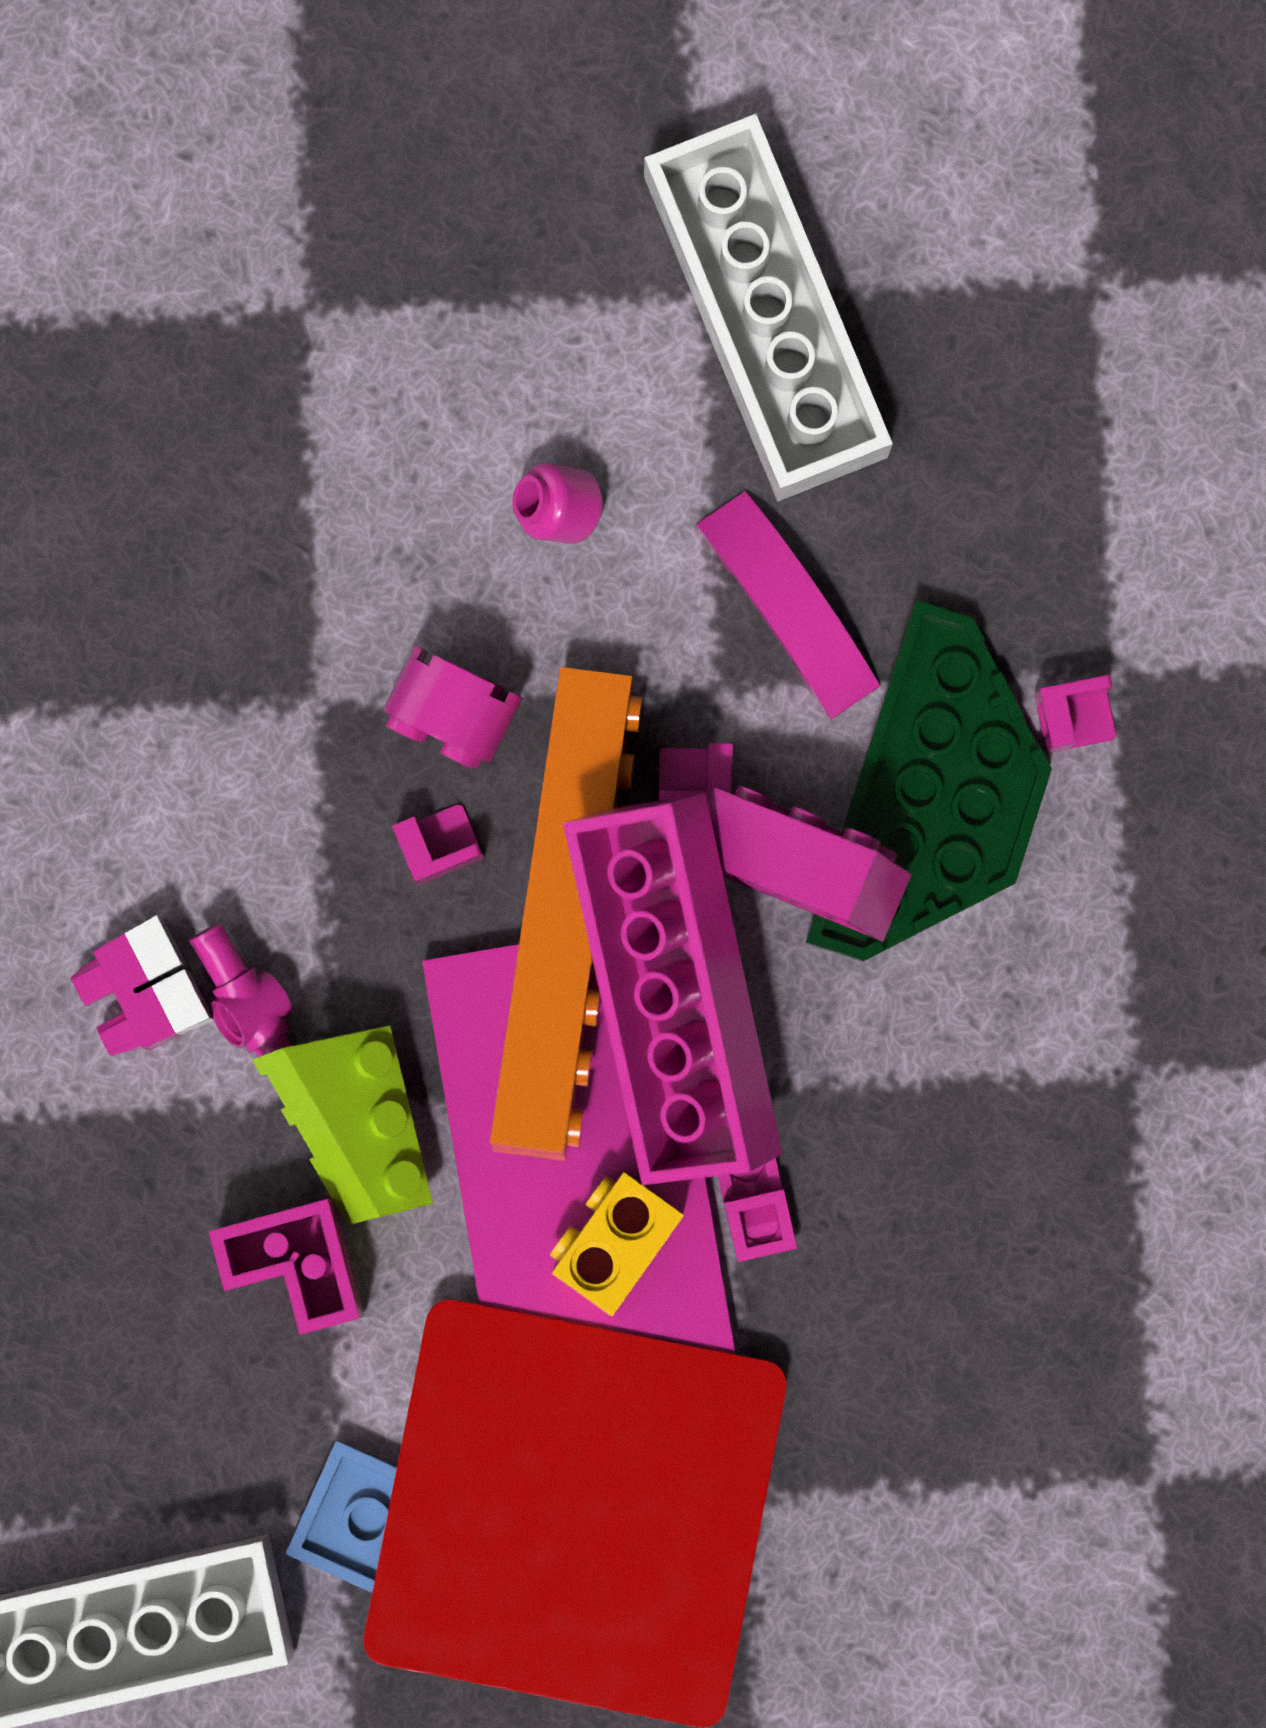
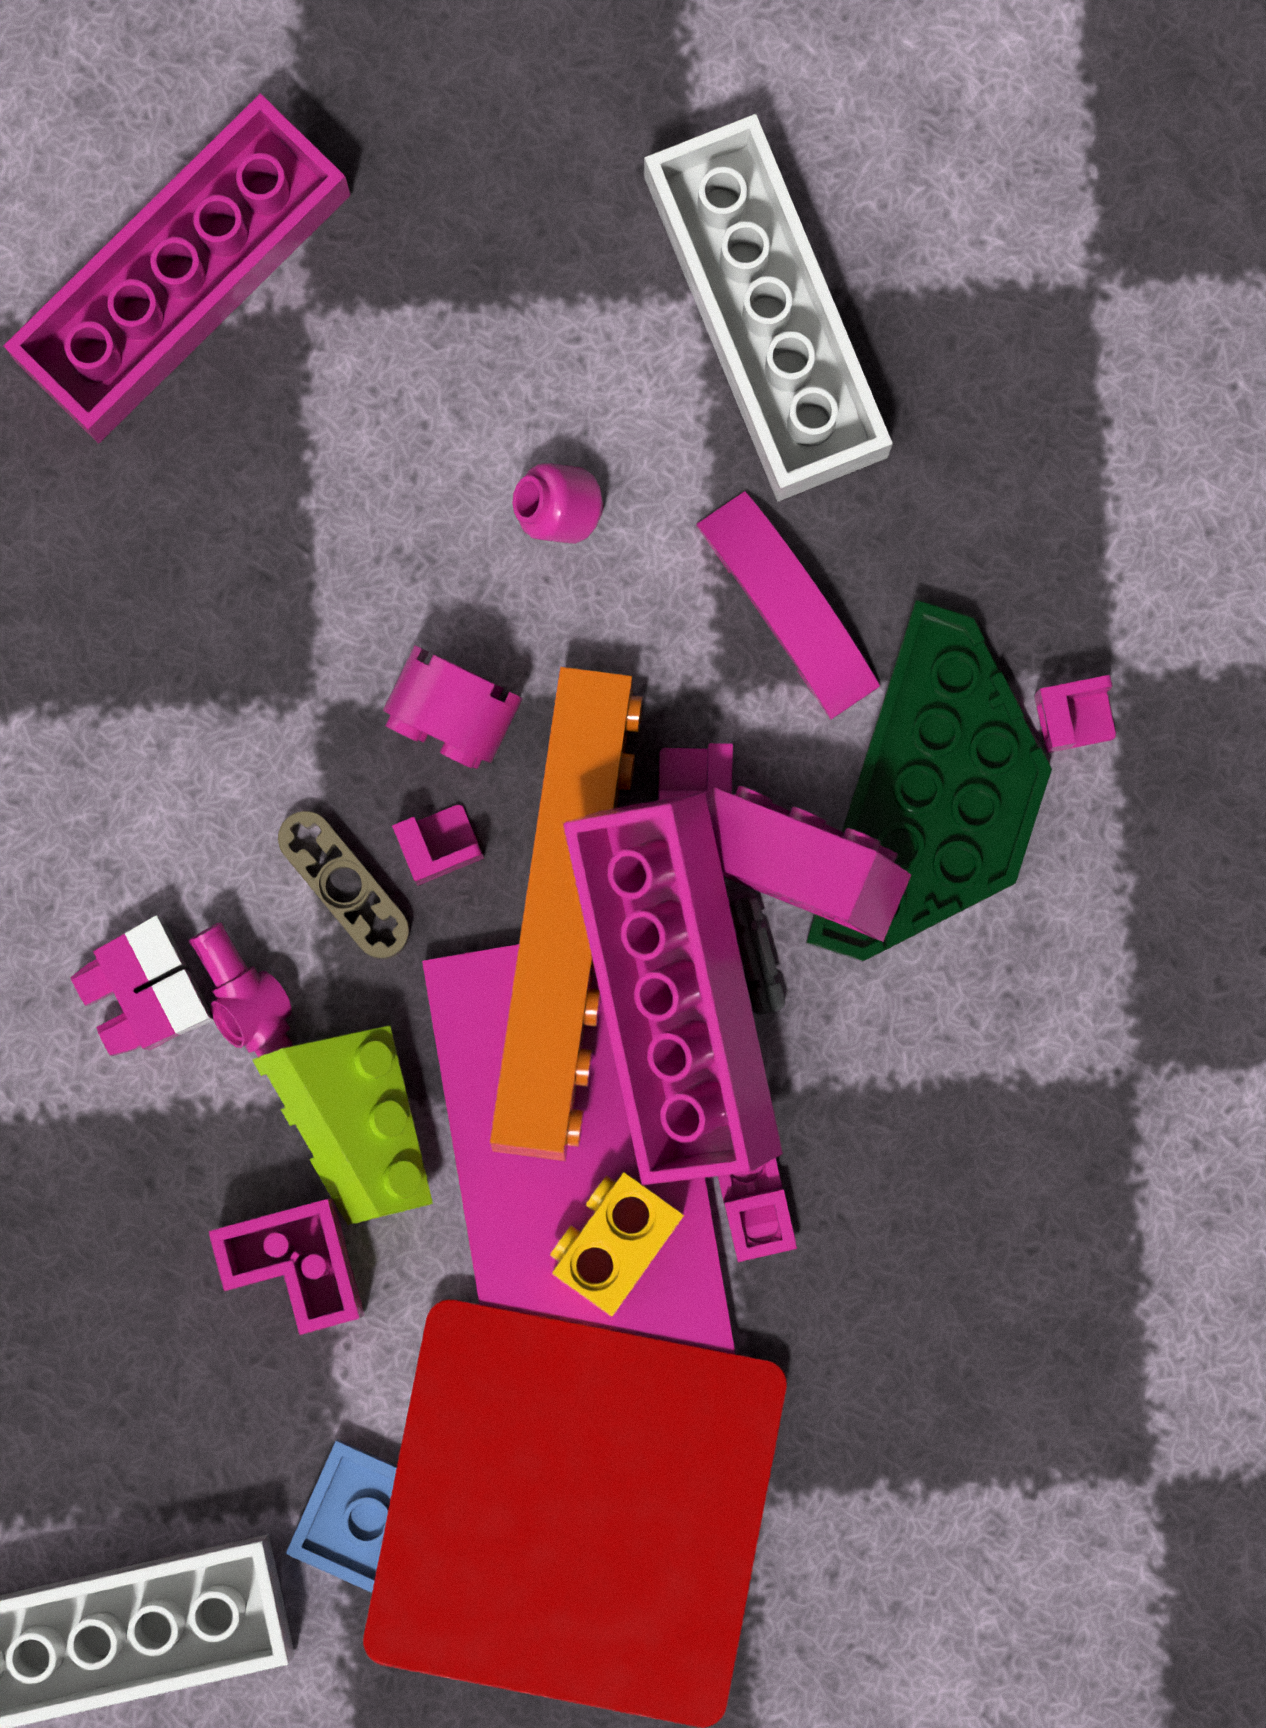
(179, 268): none -> dark pink brick
(327, 841): none -> dark tan beam
(756, 956): none -> dark grey axle

